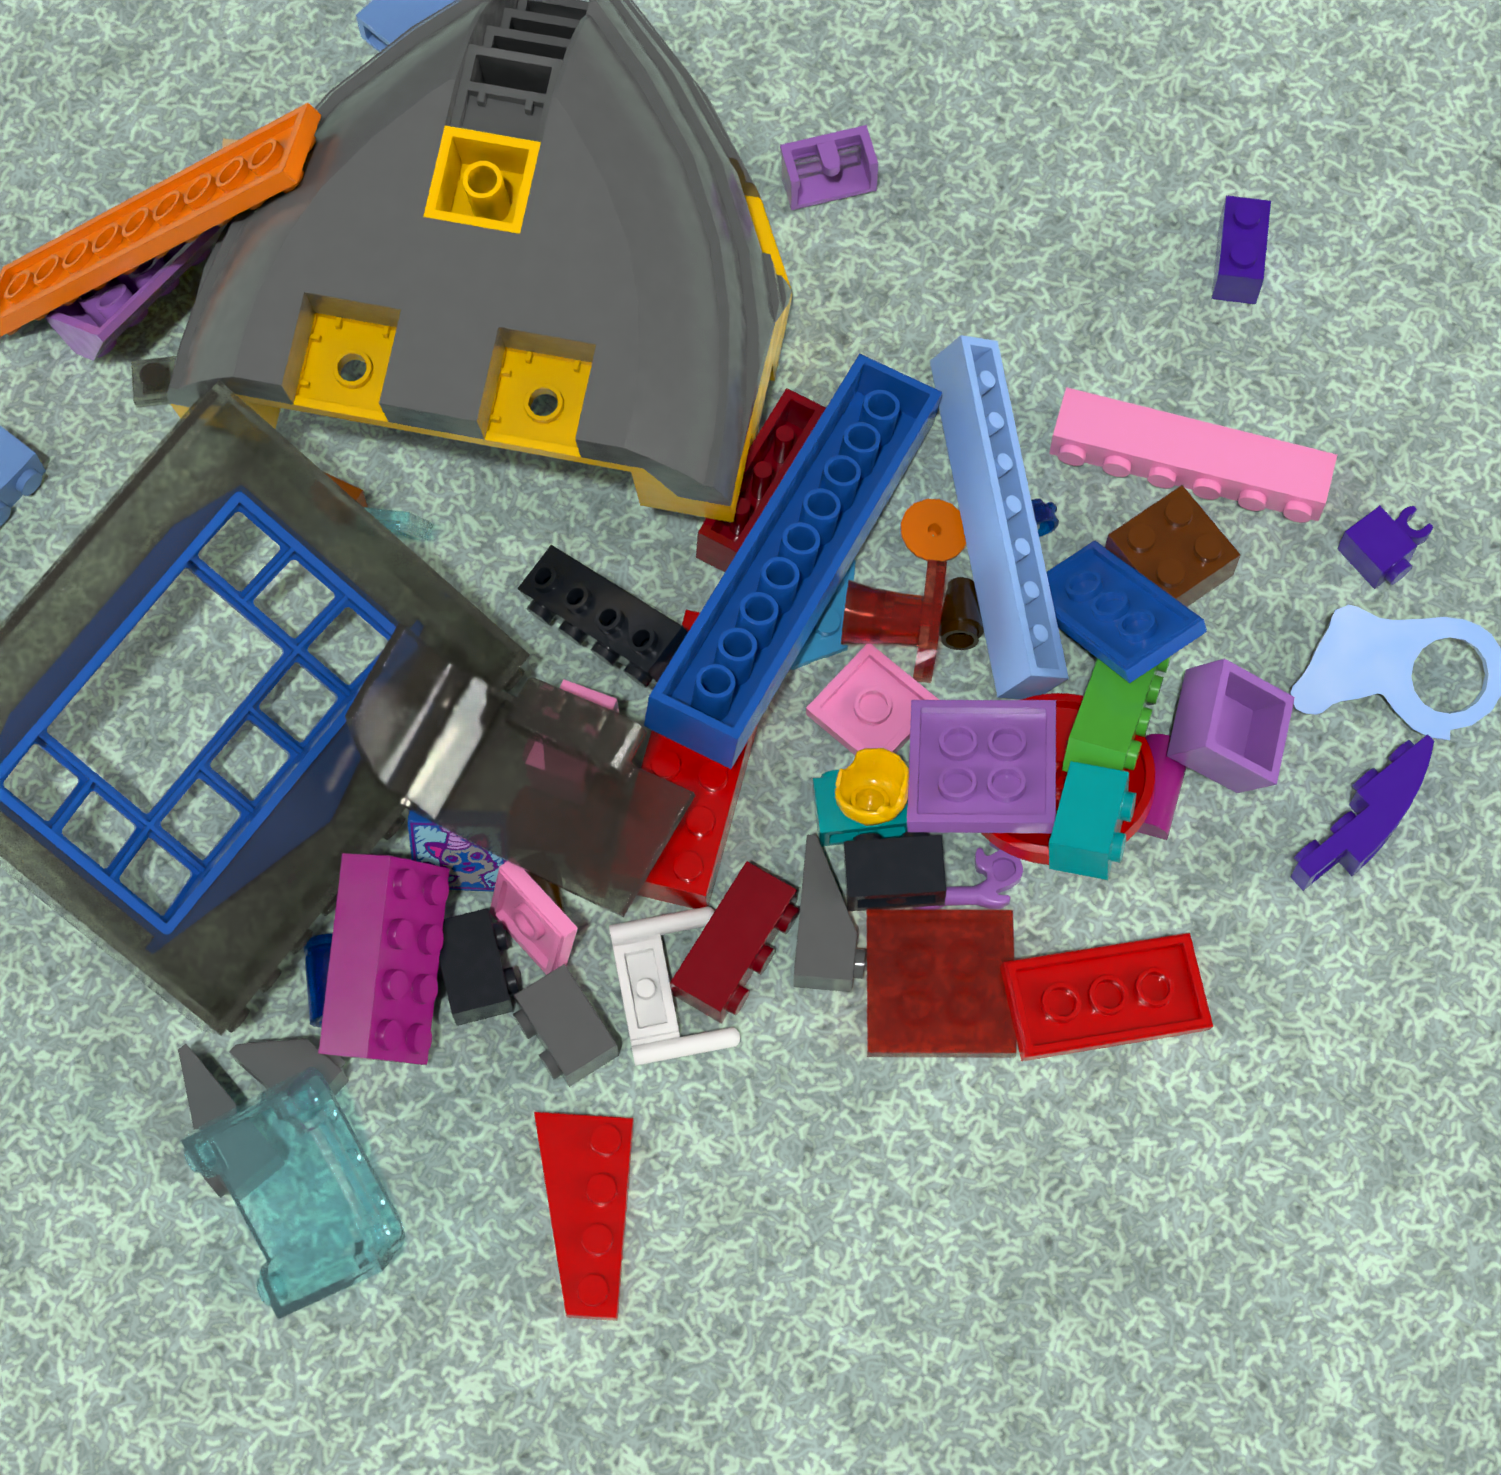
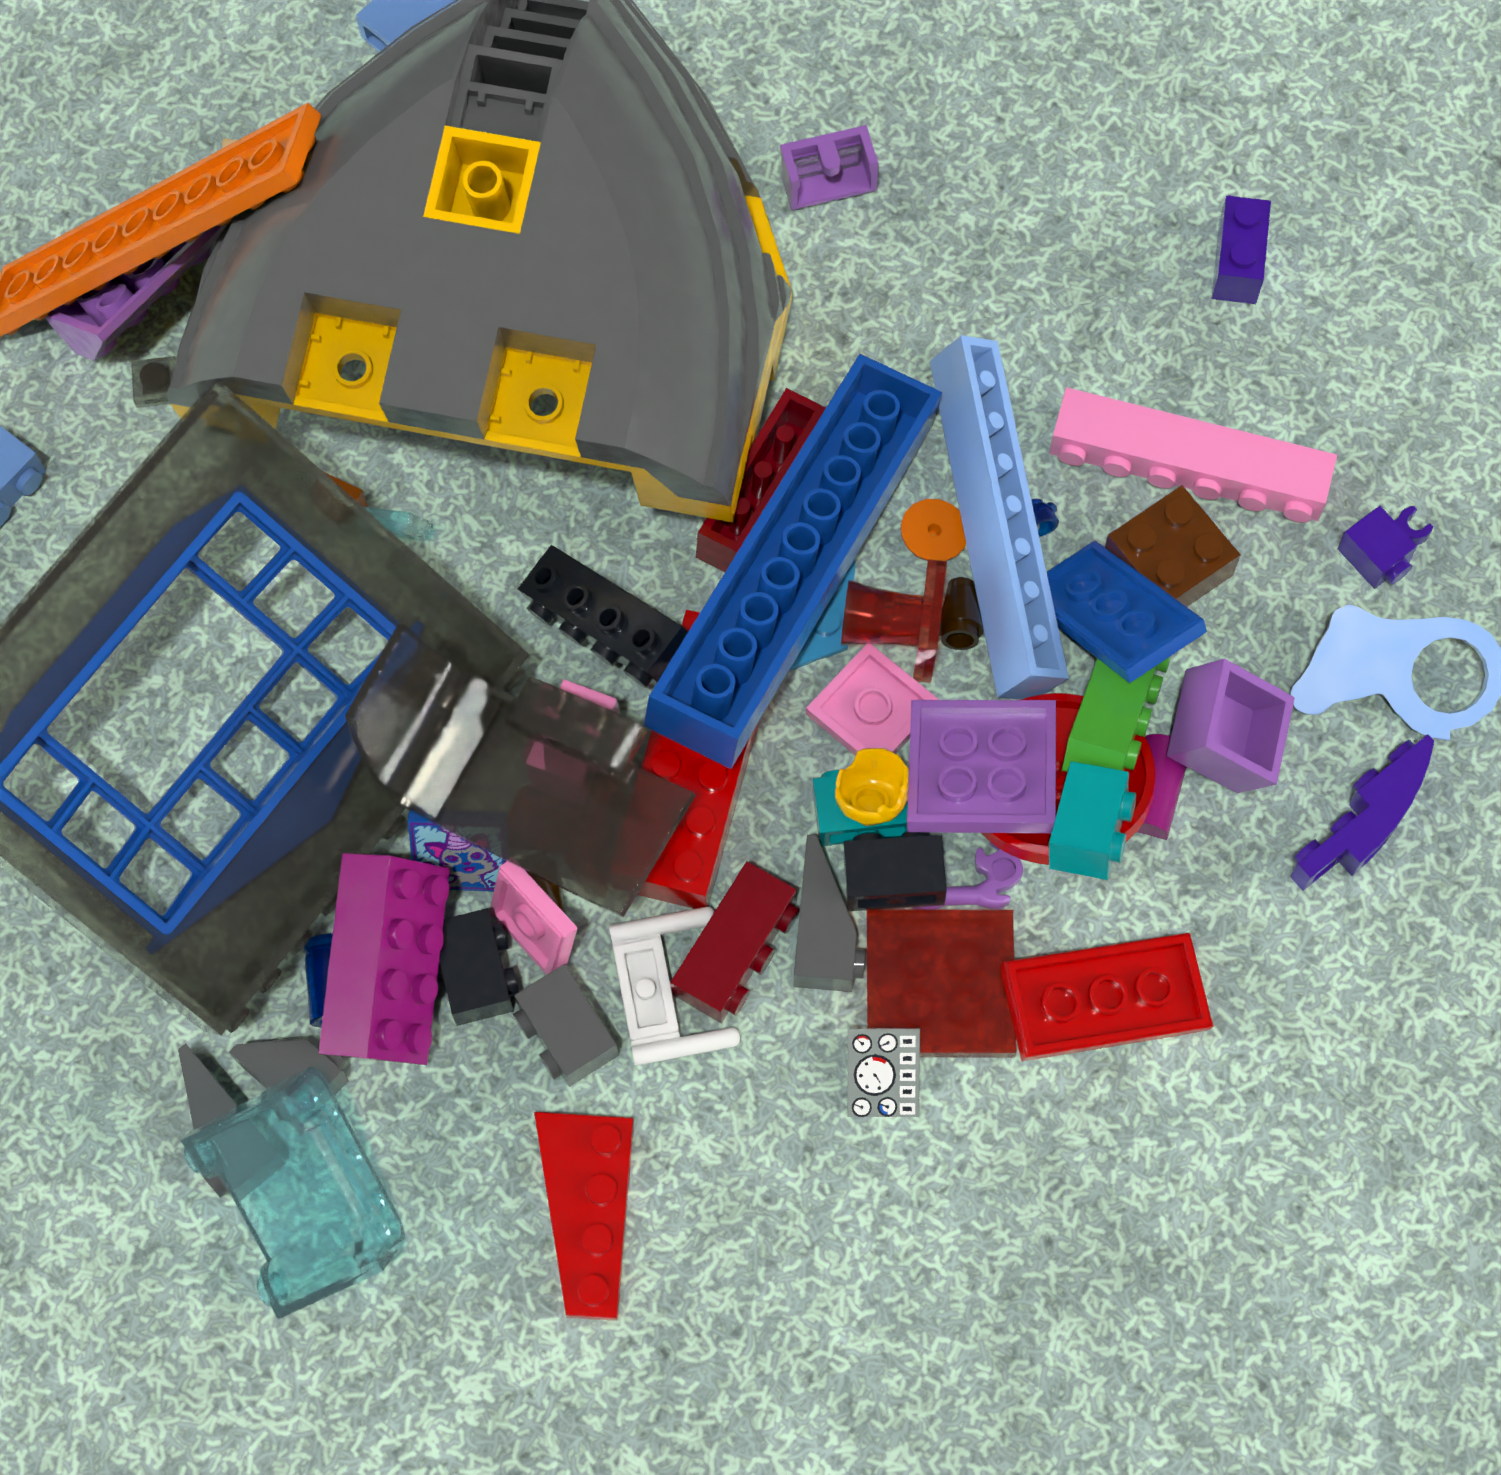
(883, 1072): none -> sticker

